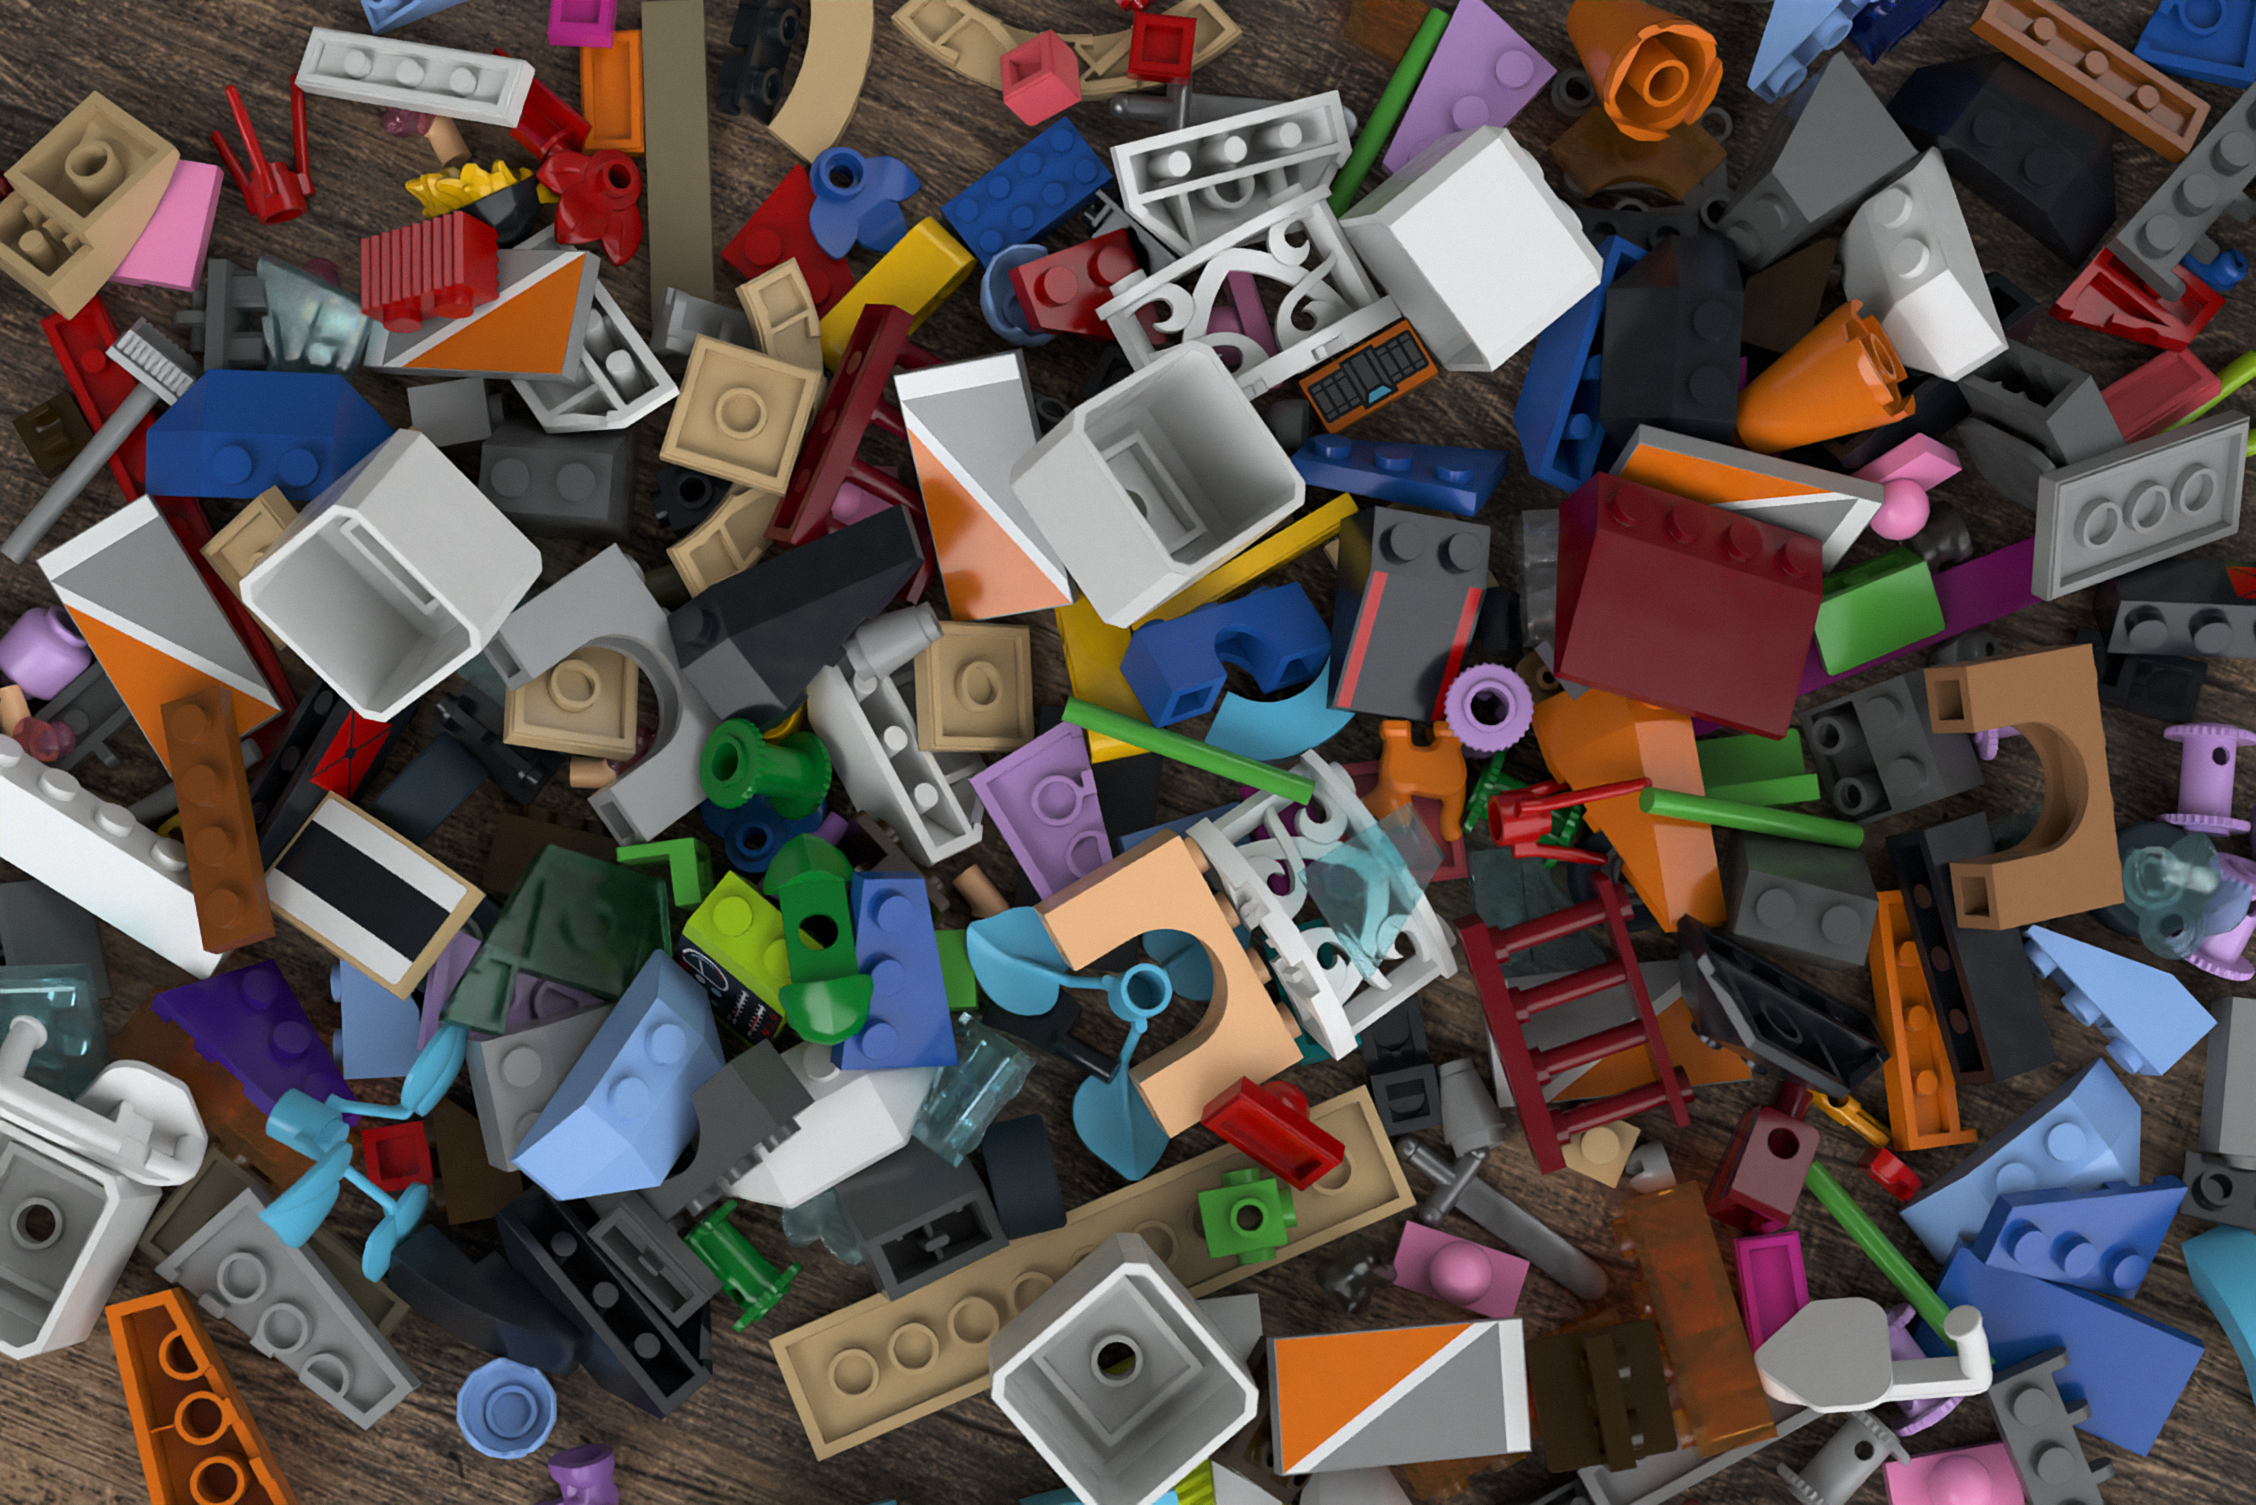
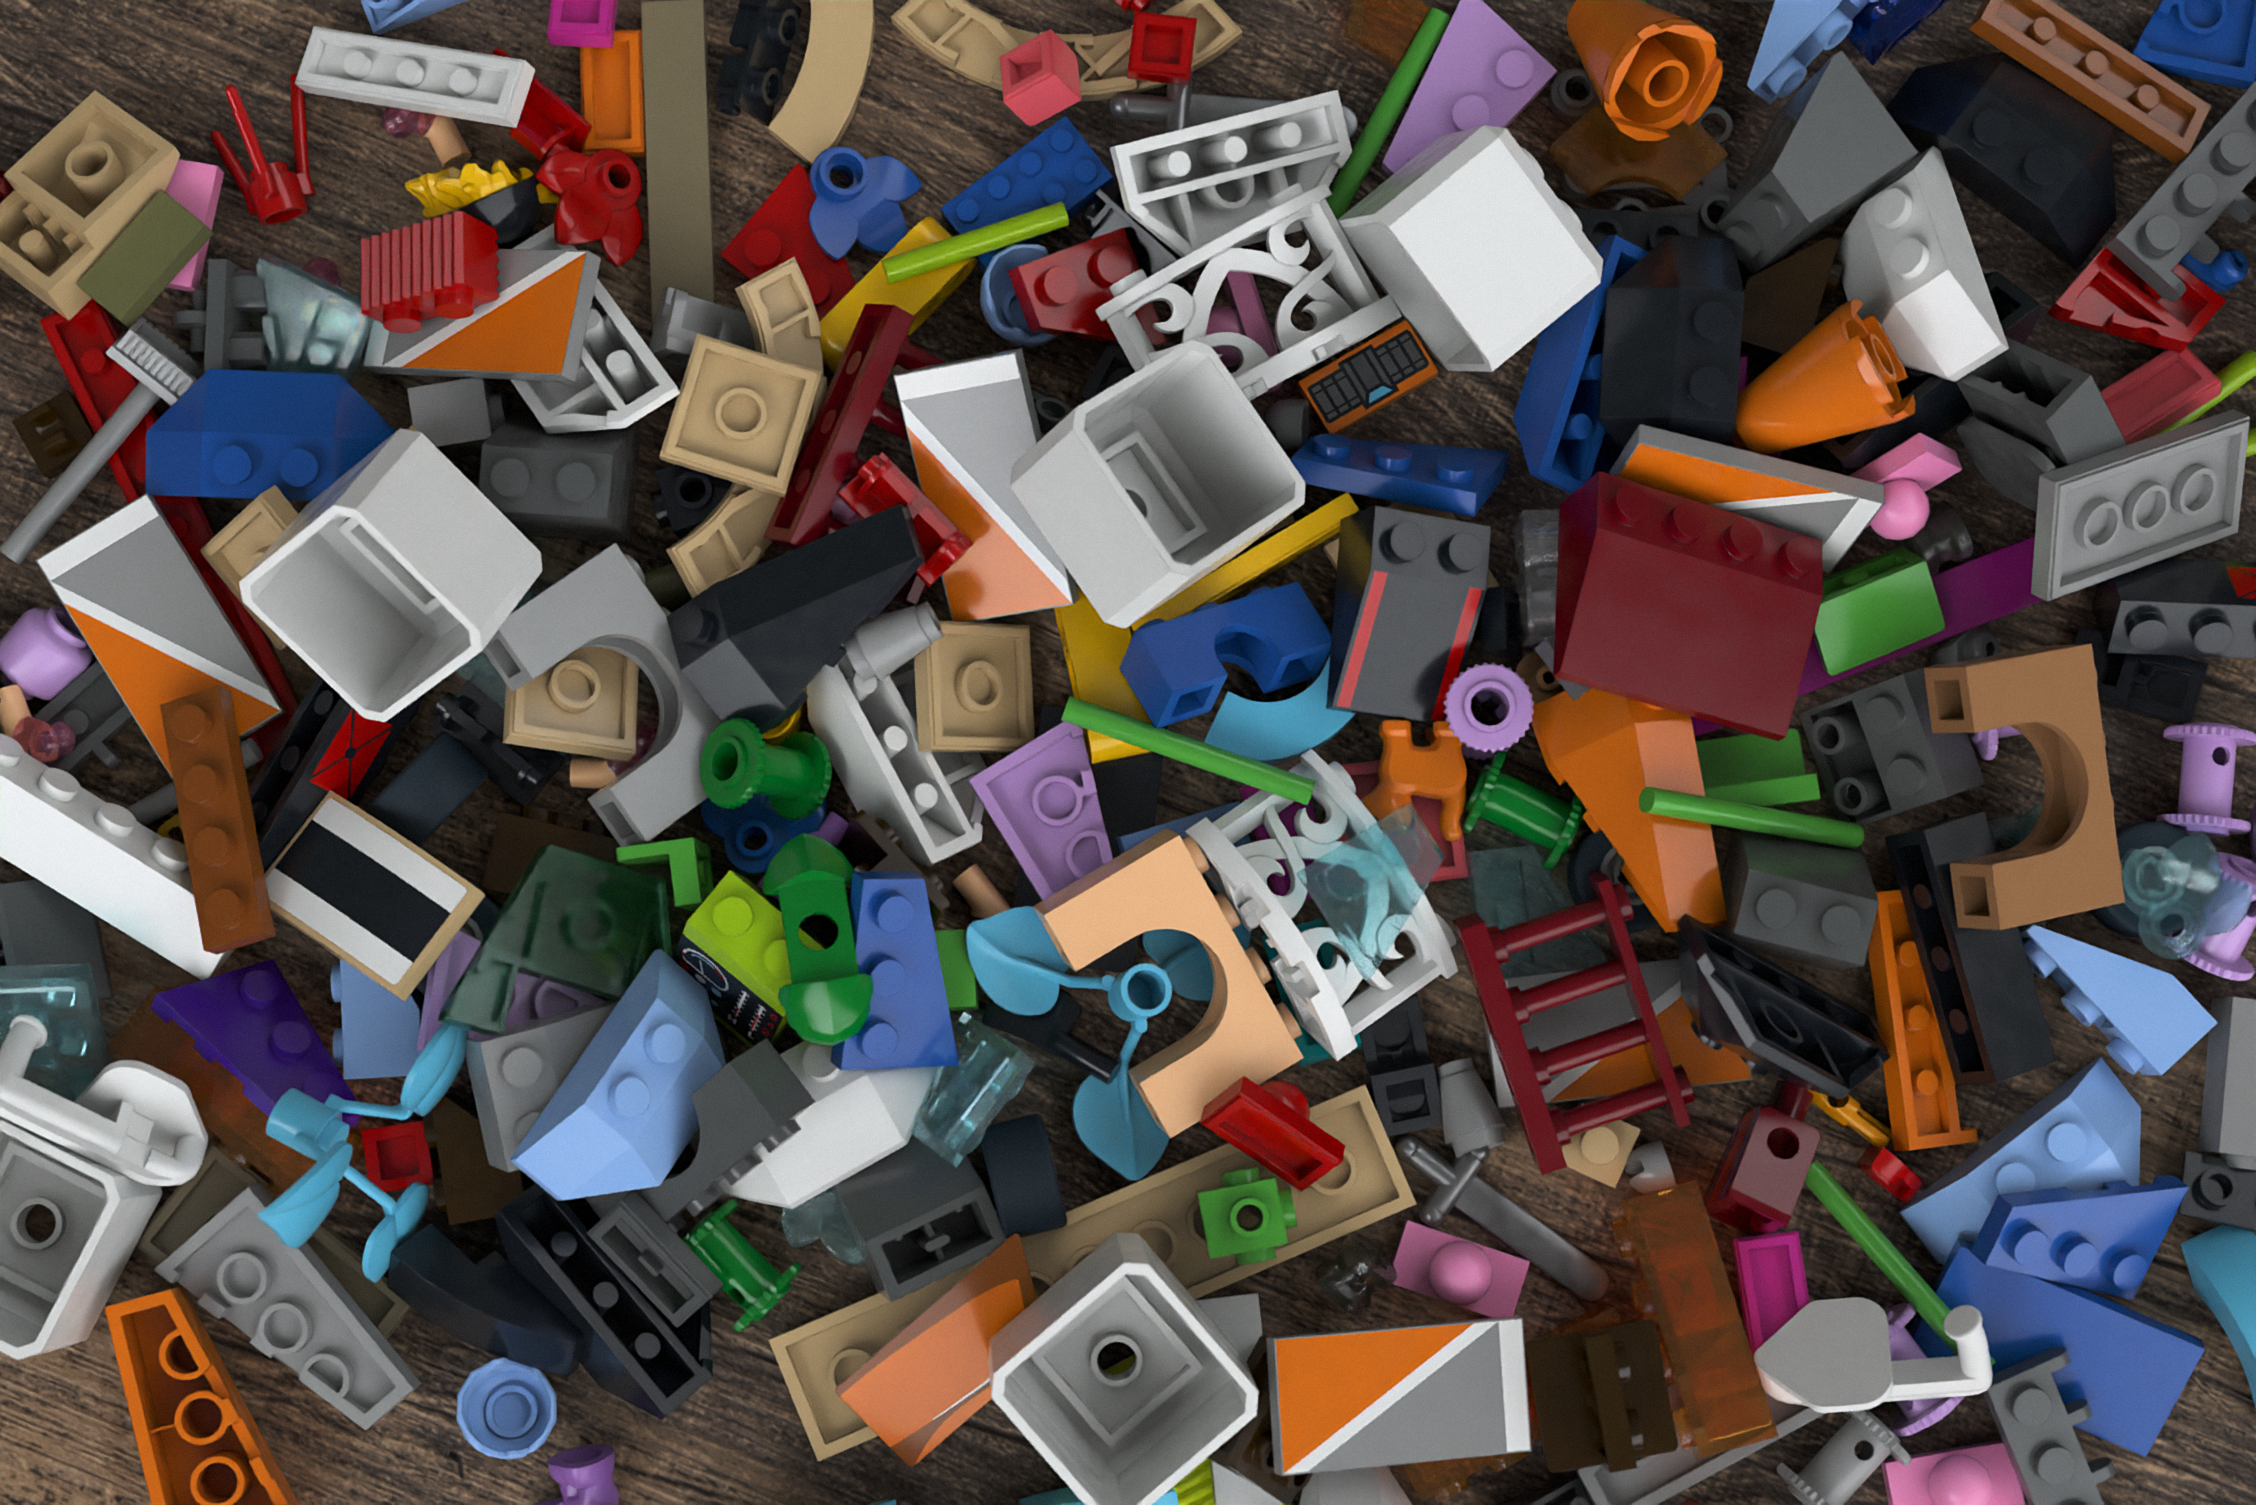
(145, 258): none -> olive tile
(884, 485): none -> red hinge
(938, 1364): none -> orange sticker
(975, 242): none -> lime bar
(1524, 814): red plant -> none

